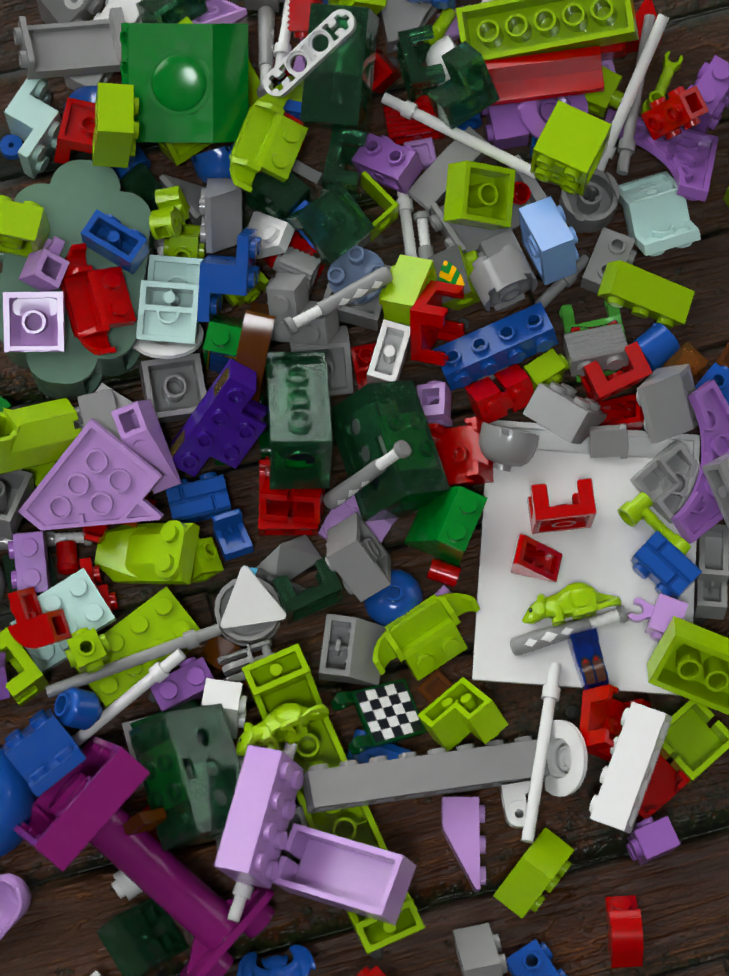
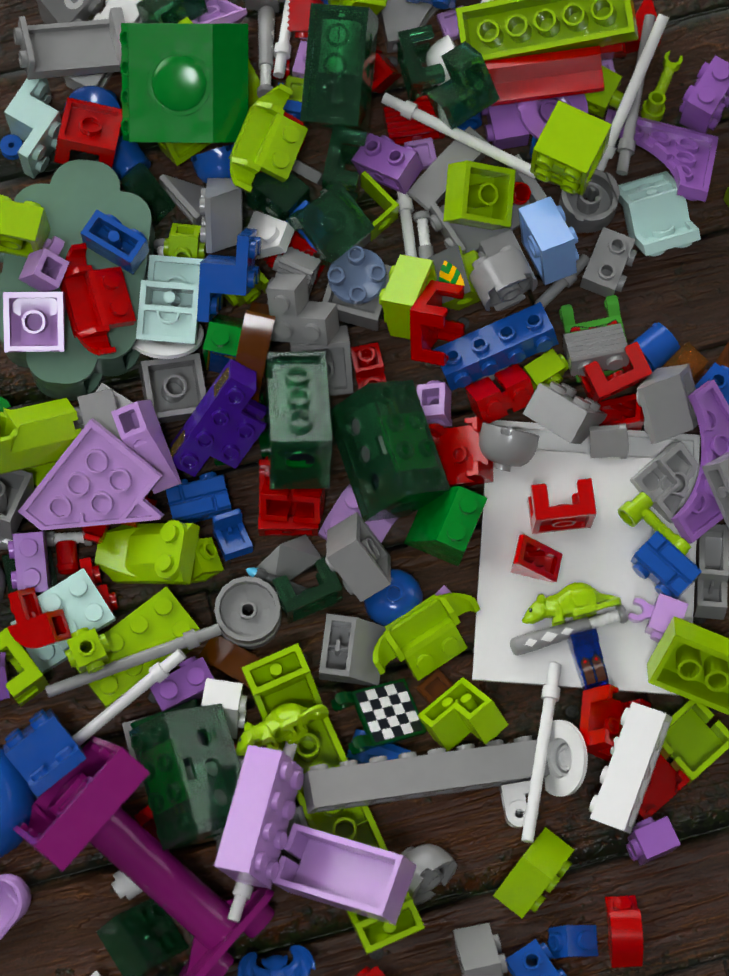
(77, 708): blue head -> none
(115, 125): lime brick -> none
(144, 821): reddish brown tile -> none
(171, 214): lime leg -> none
(235, 661): light grey arm -> none
(250, 603): white piece -> none
(312, 56): white beam -> none
(341, 298): light grey piece -> none
(363, 477): light grey piece -> none
(389, 353): white hinge -> none
(432, 867): none -> light grey cylinder
(441, 25): lime arm -> none
(443, 572): red piece -> none
(461, 829): lavender slope -> none
(573, 941): none -> blue bracket
(645, 294): lime brick -> none
(678, 111): red brick -> none

